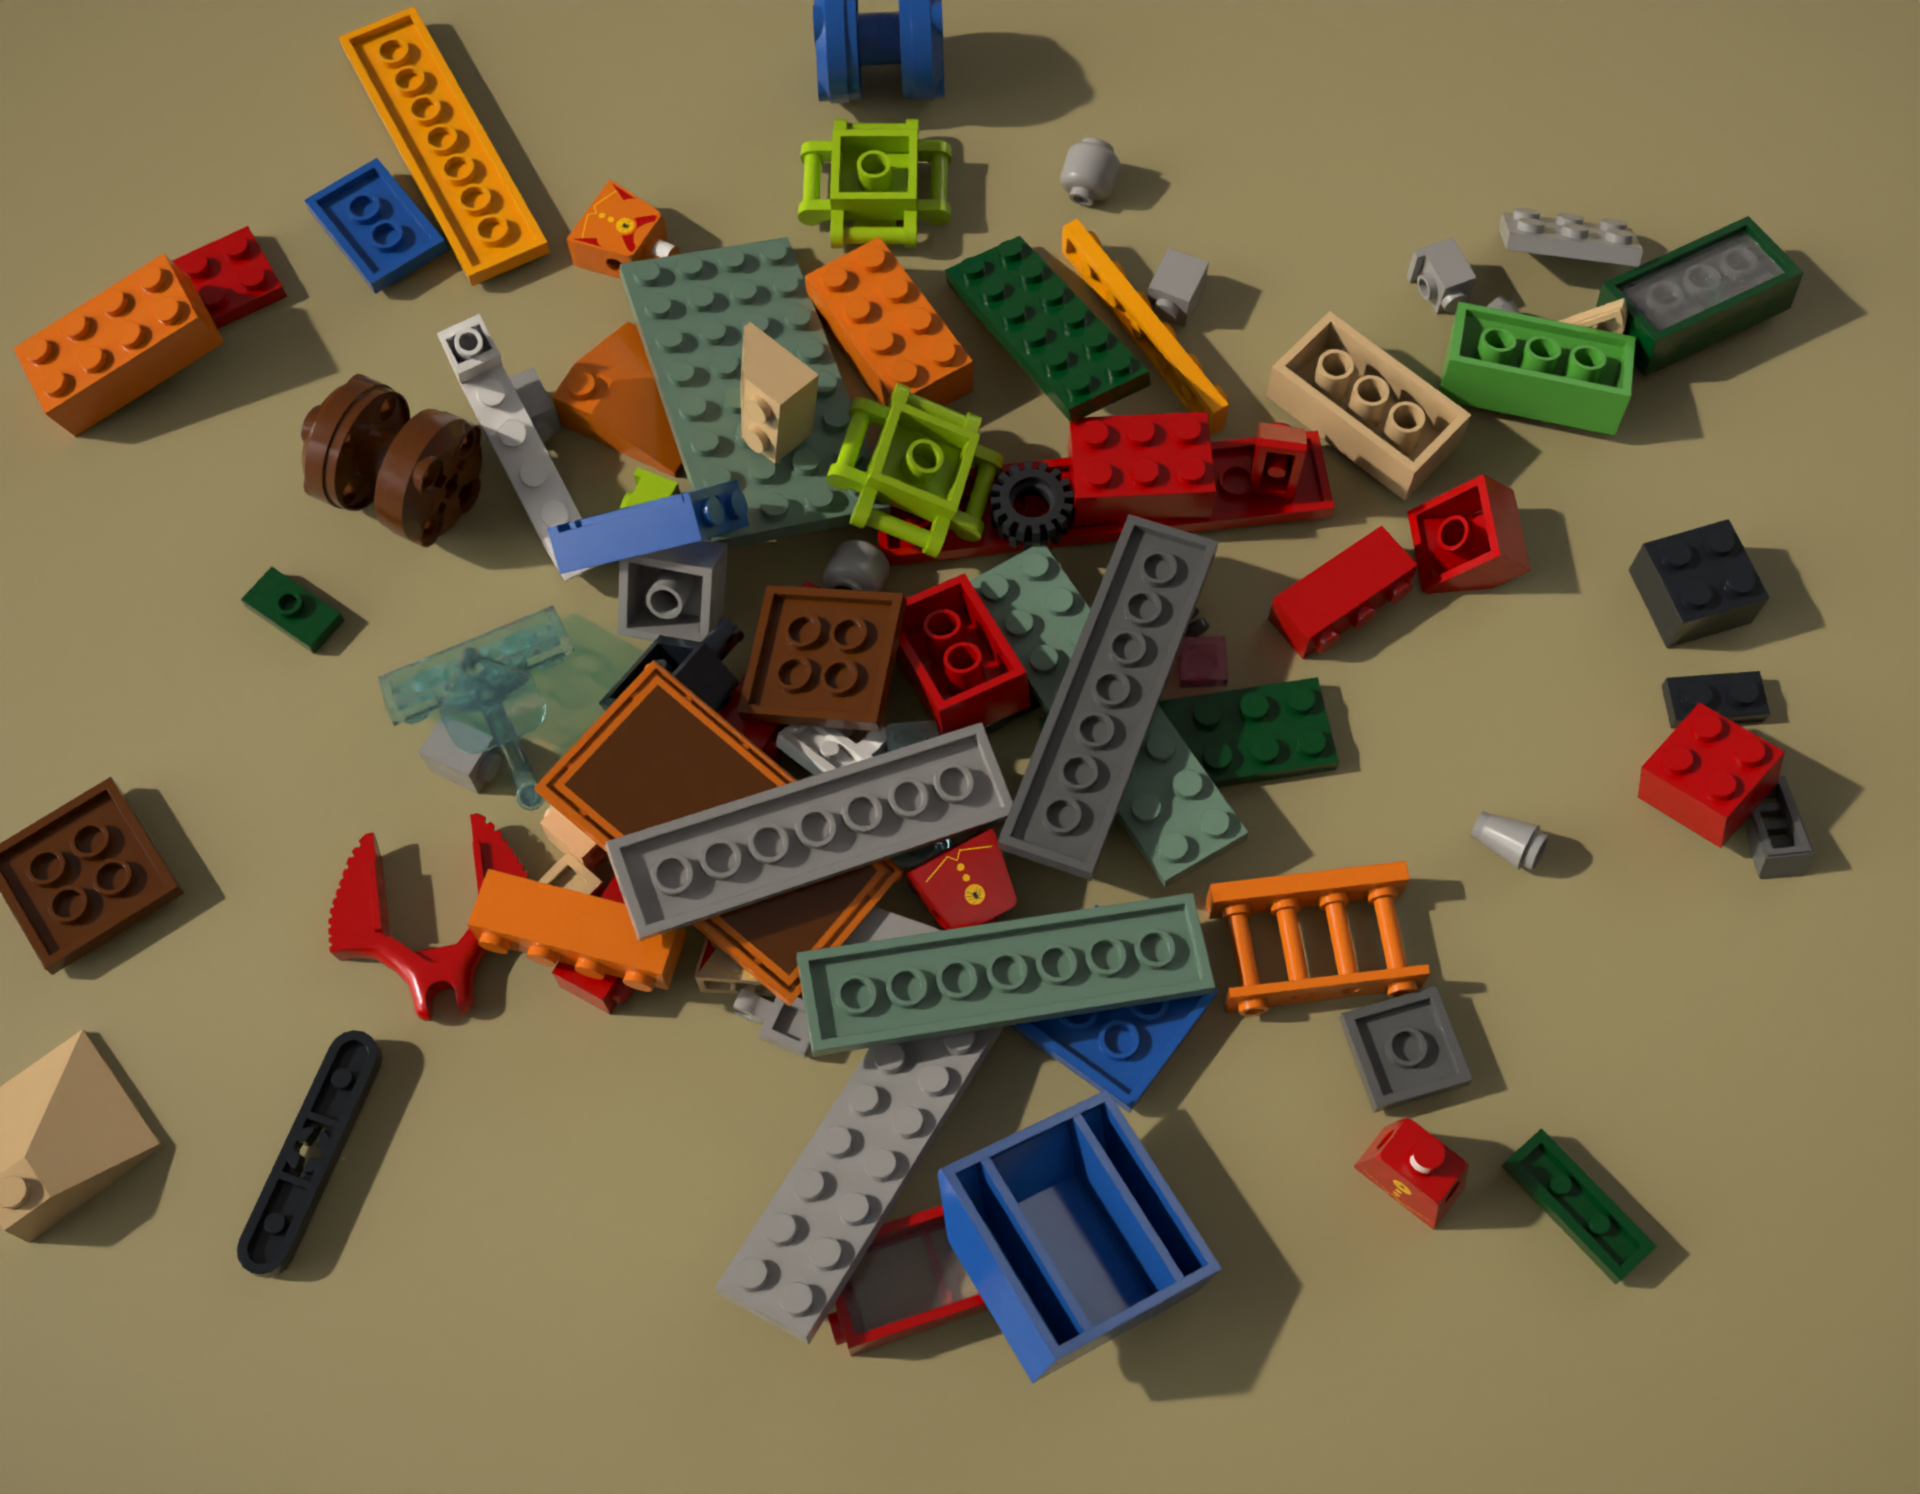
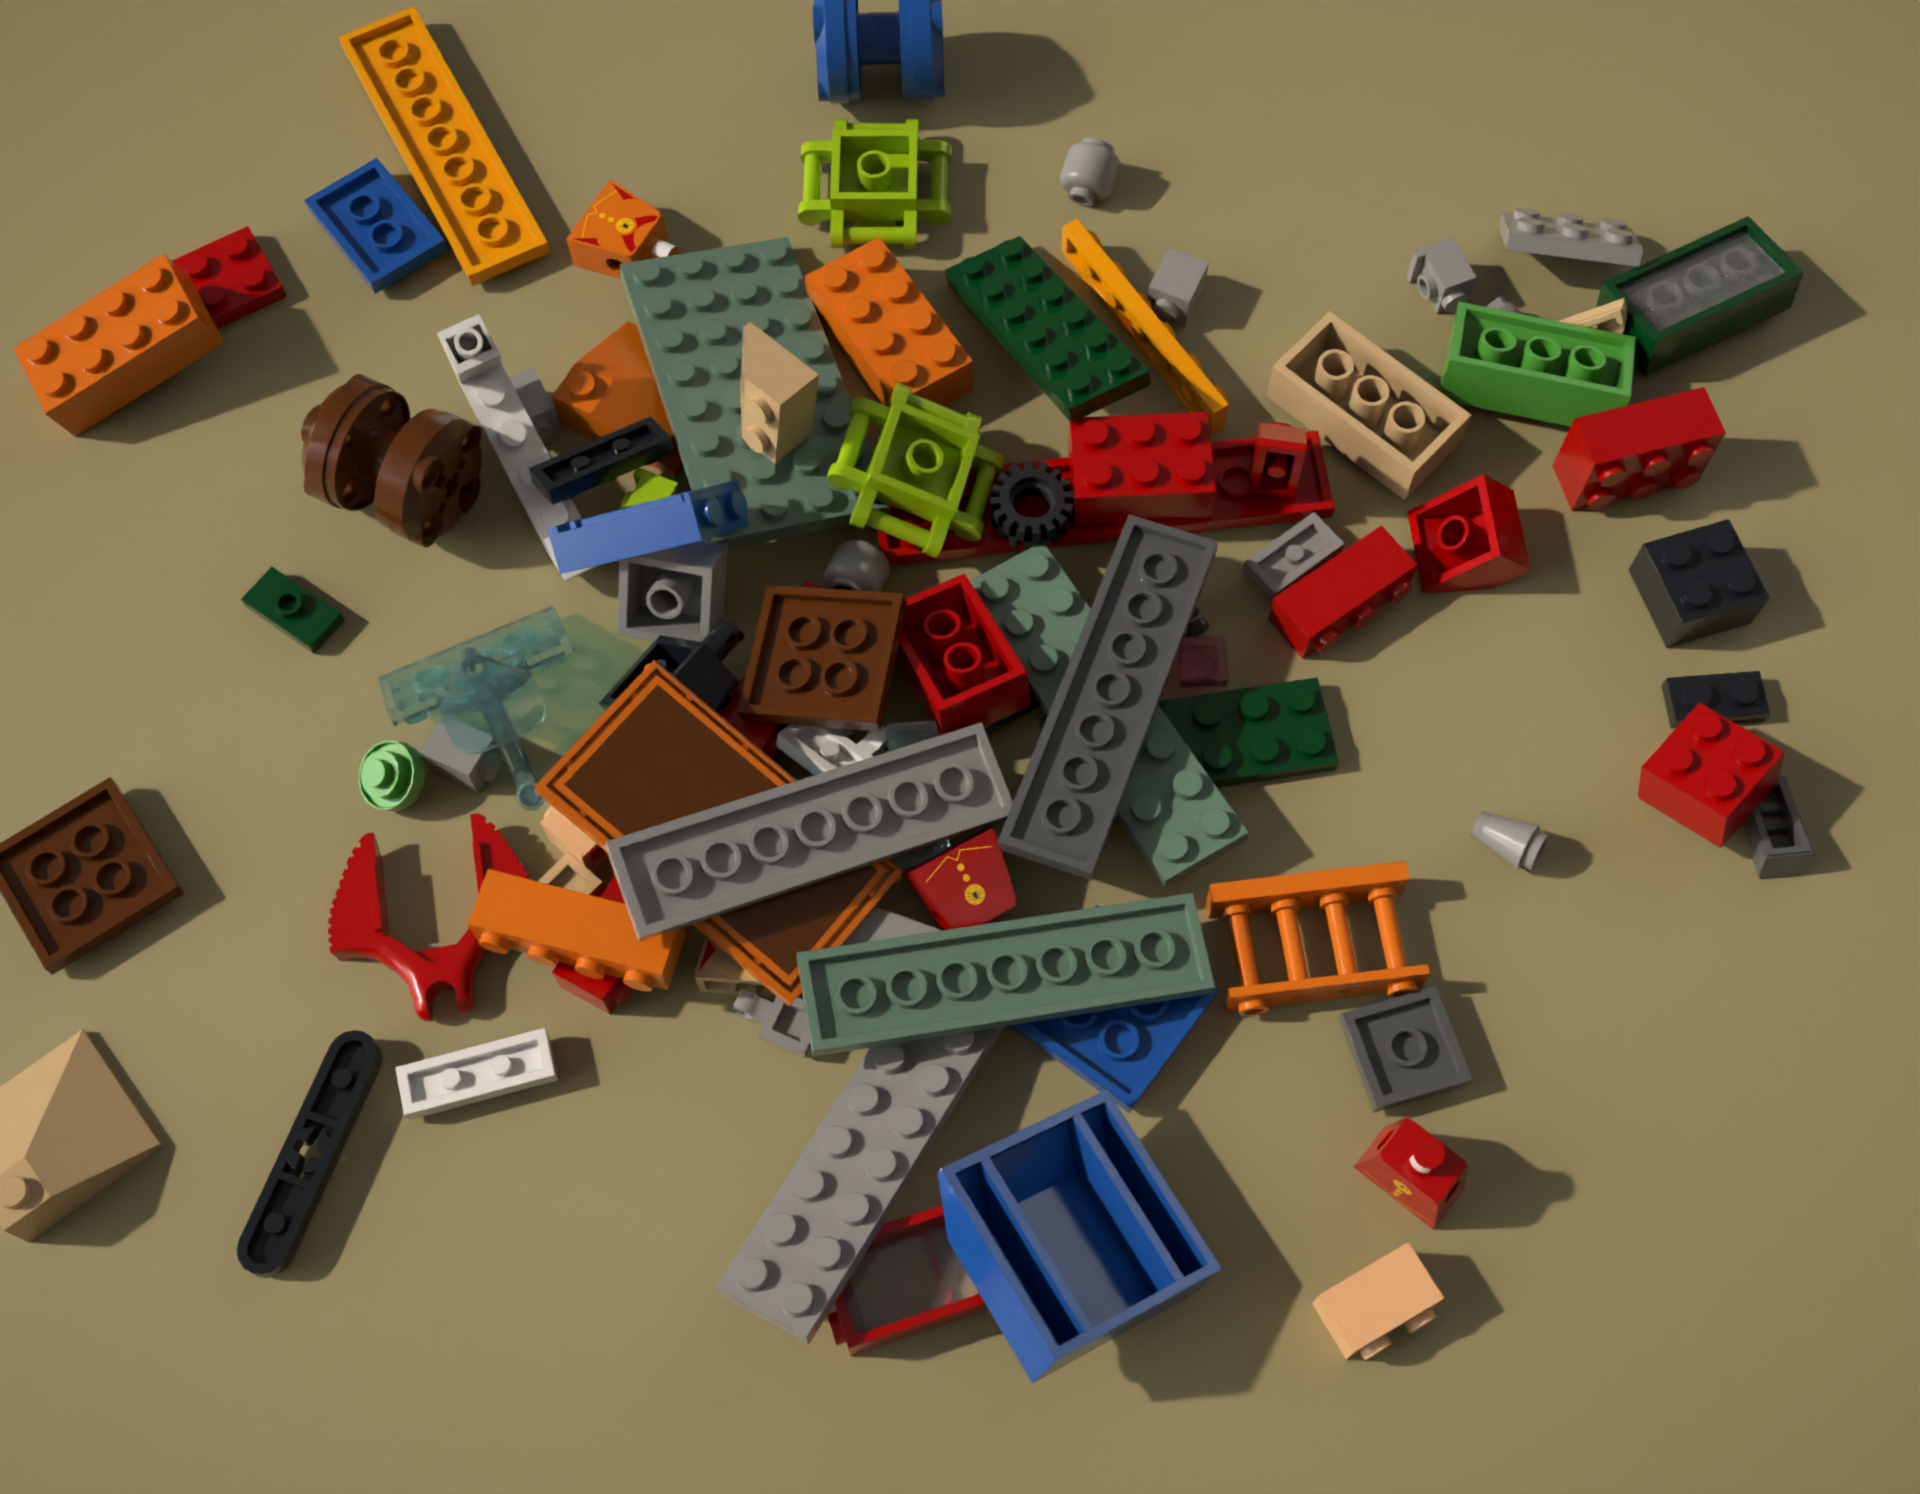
(391, 776): none -> bright green plate
(476, 1073): none -> white plate
(601, 460): none -> black plate
(1293, 555): none -> light grey plate
(1378, 1302): none -> light nougat brick
(1579, 1206): dark green plate -> none
(1638, 449): none -> red brick

